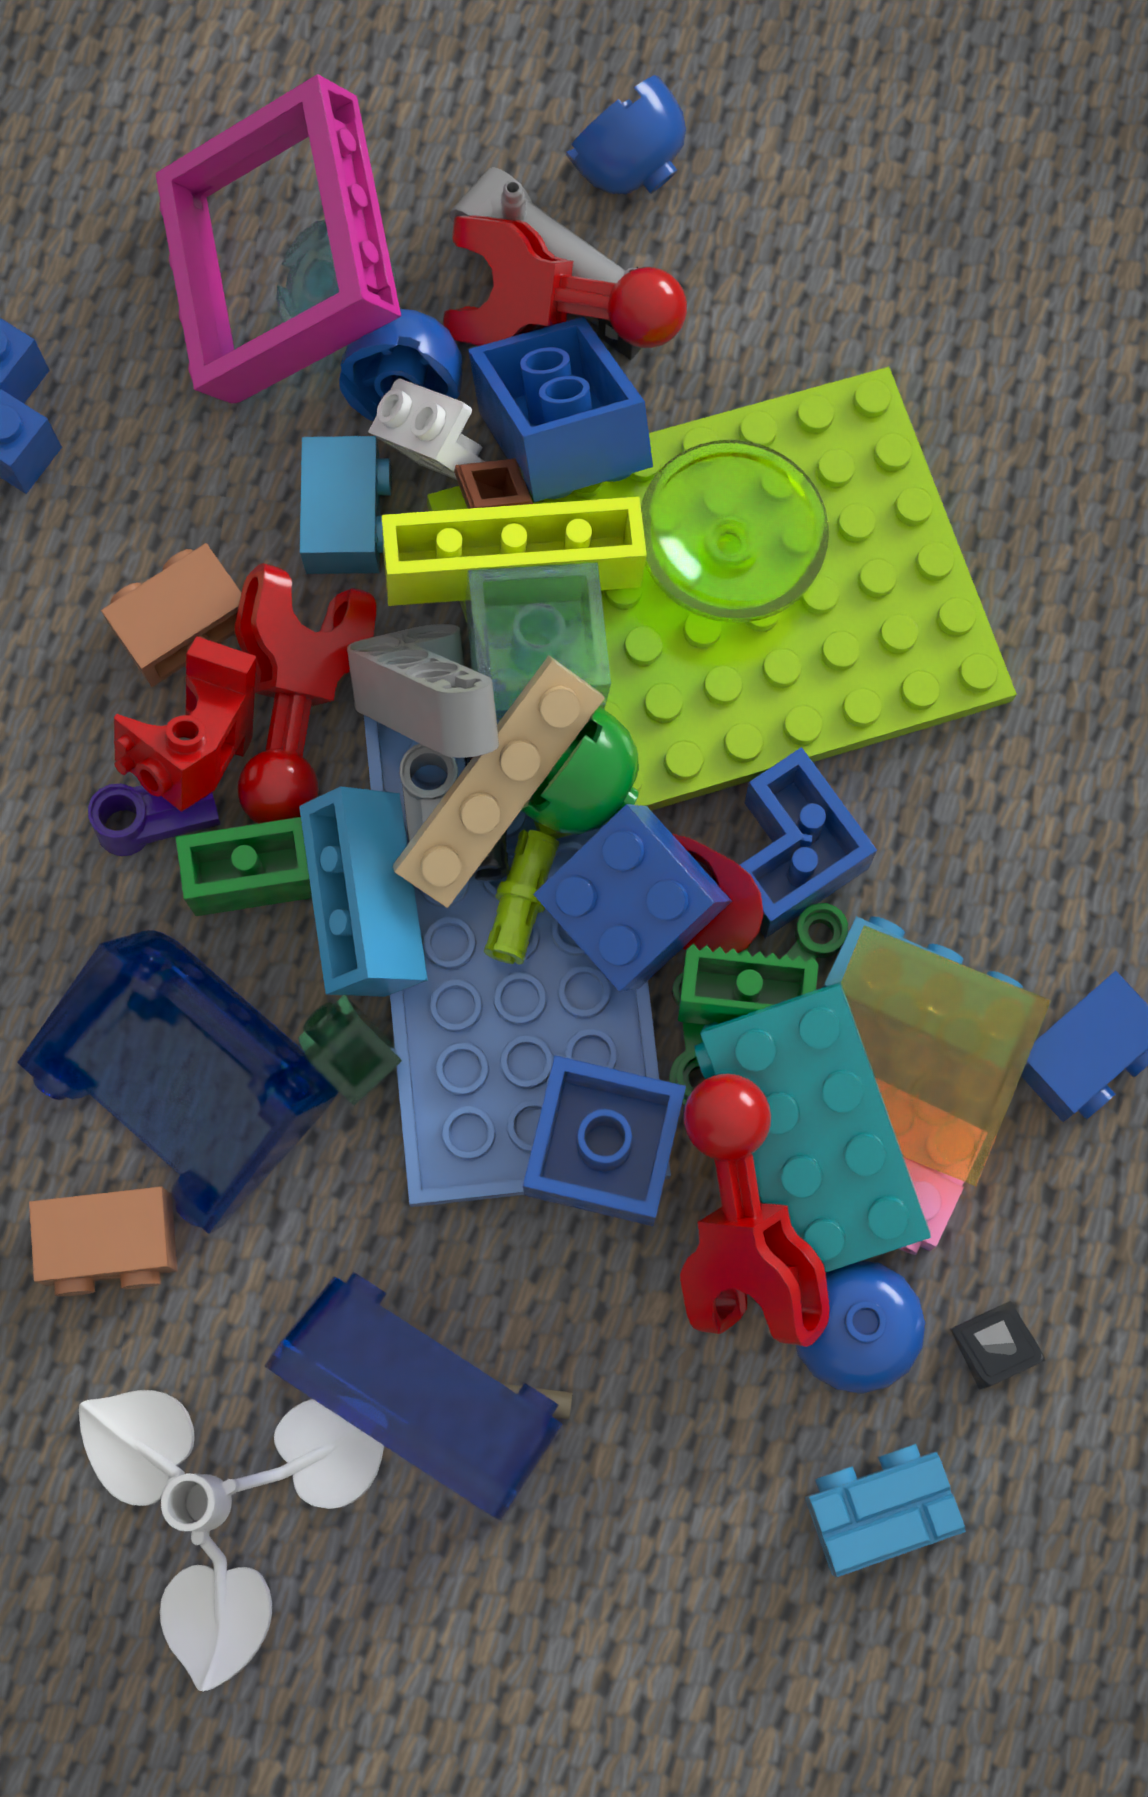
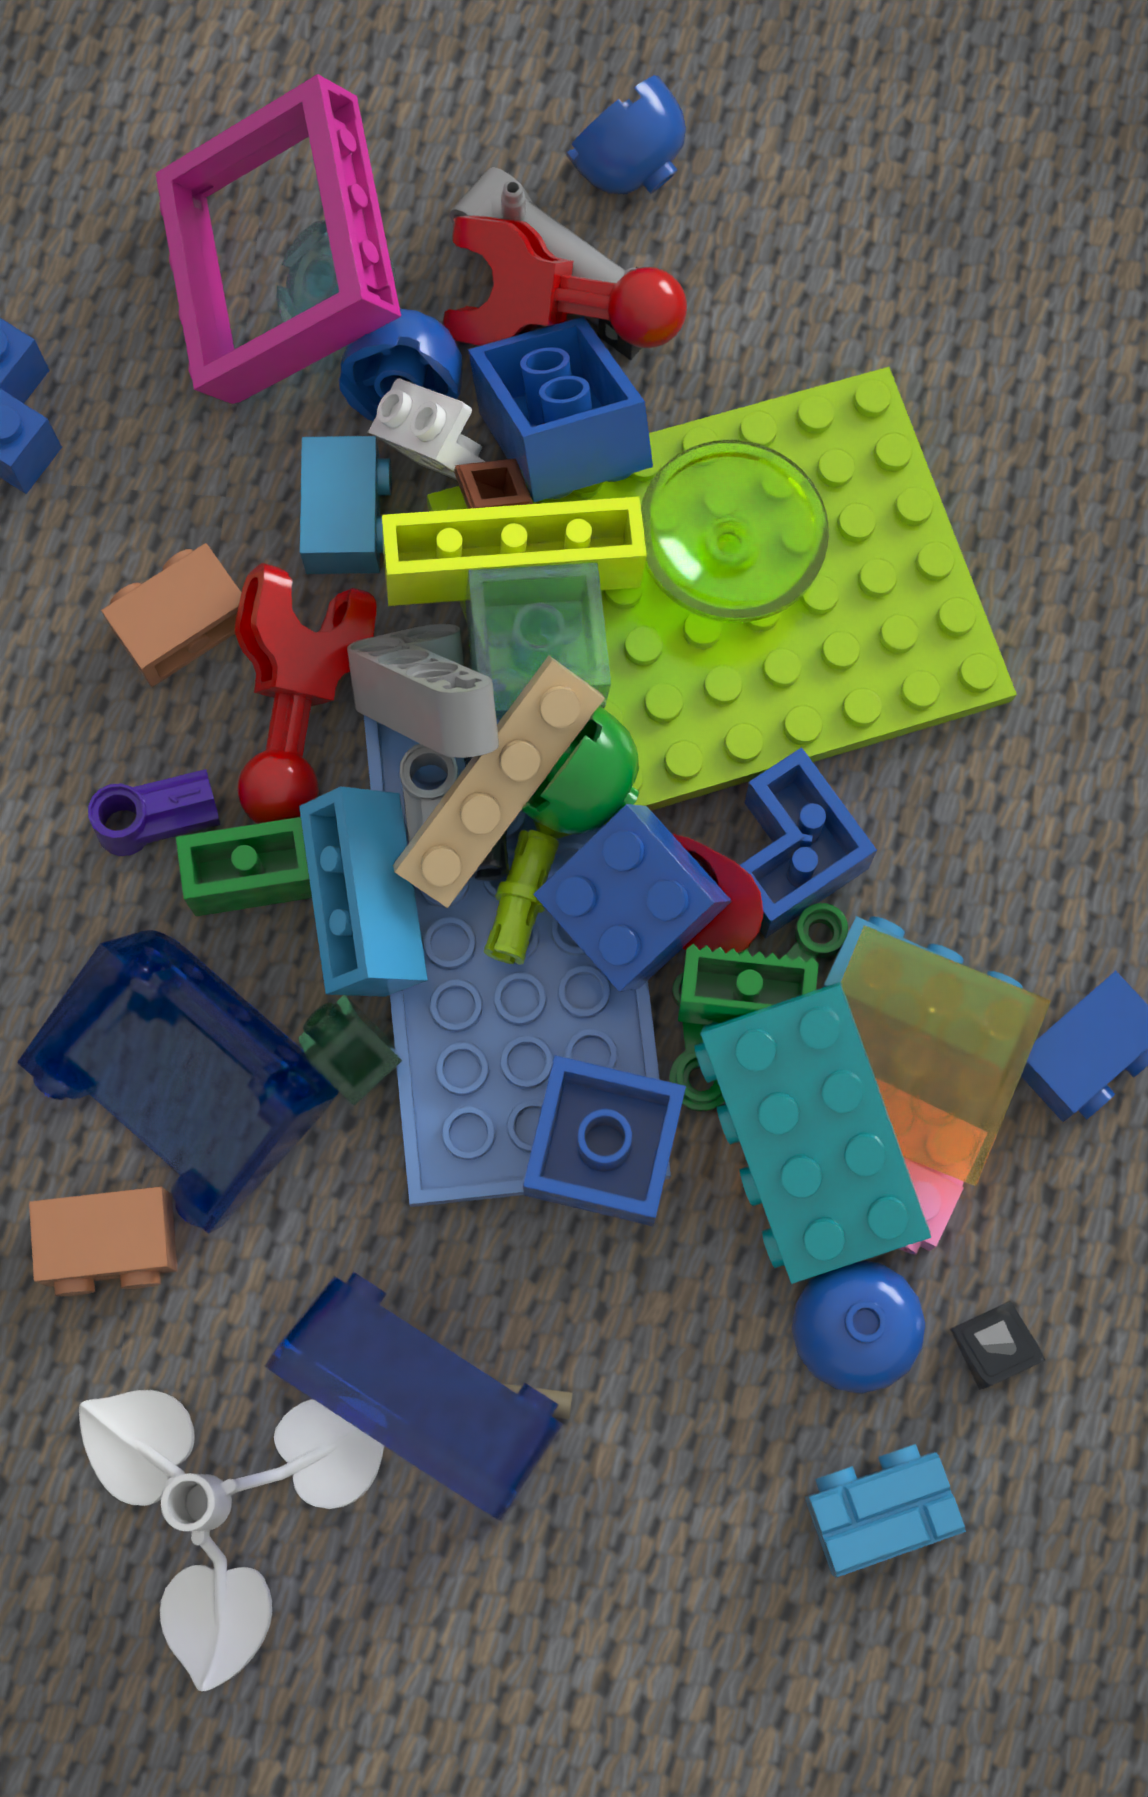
(215, 719): red tile -> none
(746, 1242): red piece -> none

